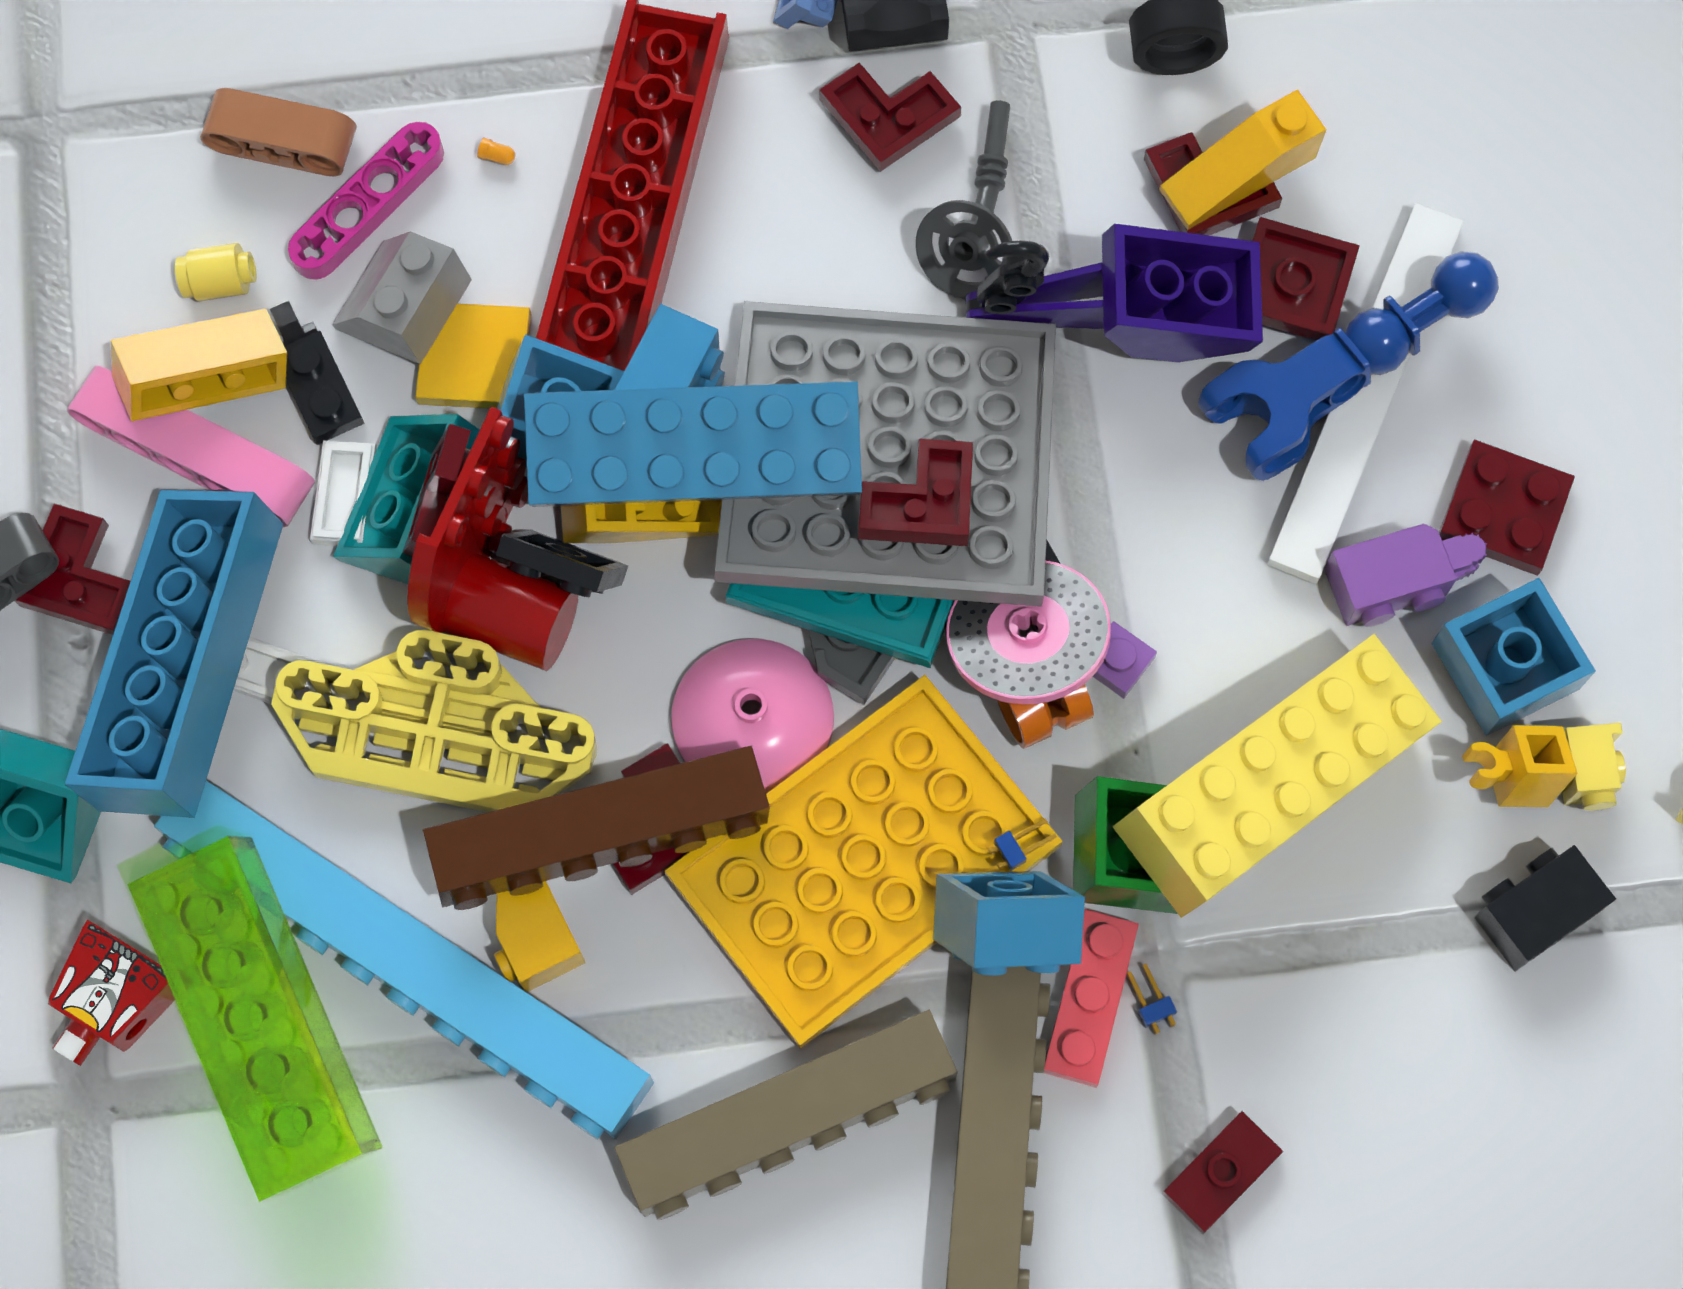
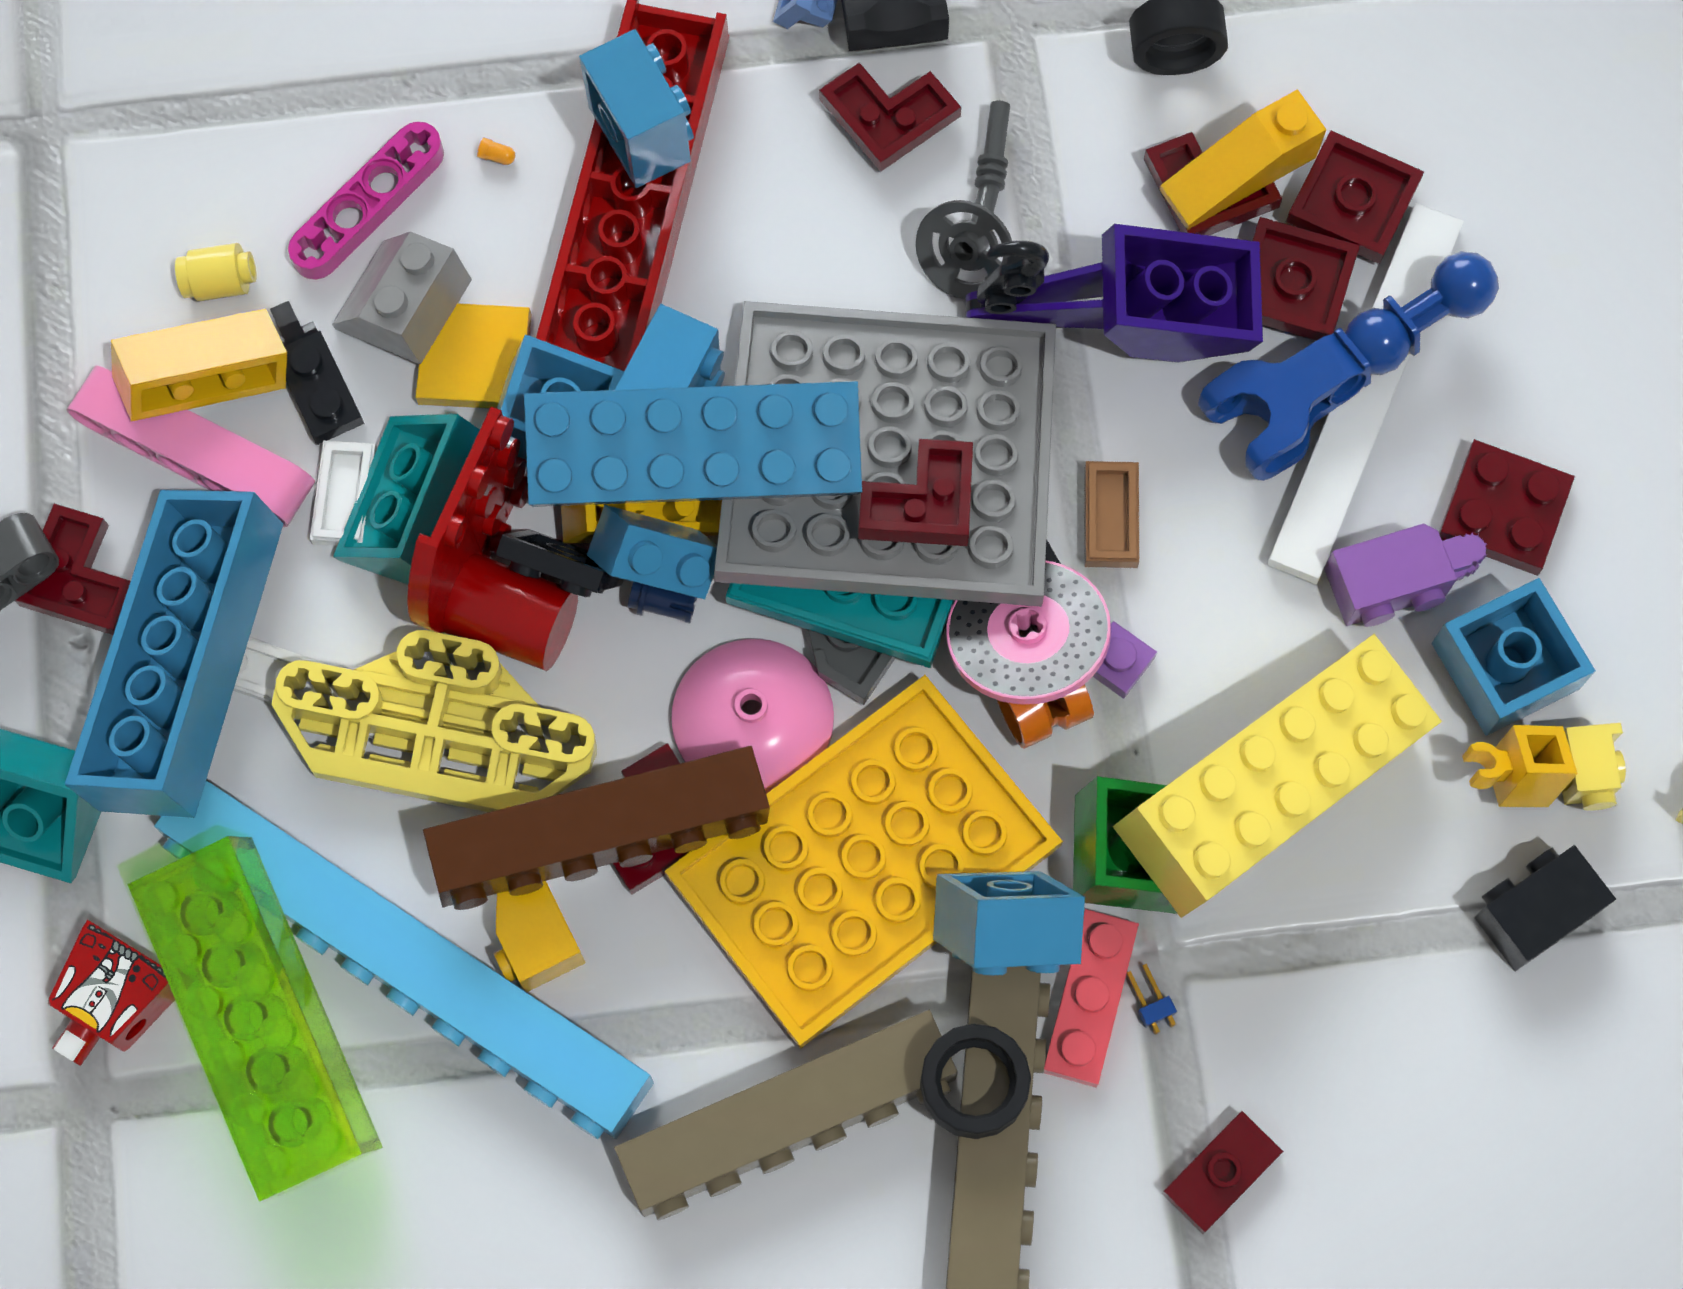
(278, 132): nougat beam -> none
(439, 481): dark red plate -> none
(637, 107): none -> dark azure brick
(653, 552): none -> dark azure brick
(661, 602): none -> dark blue pin
(985, 1038): none -> black tyre
(1010, 850): piece -> none
(1111, 514): none -> medium nougat tile
(1355, 195): none -> dark red plate

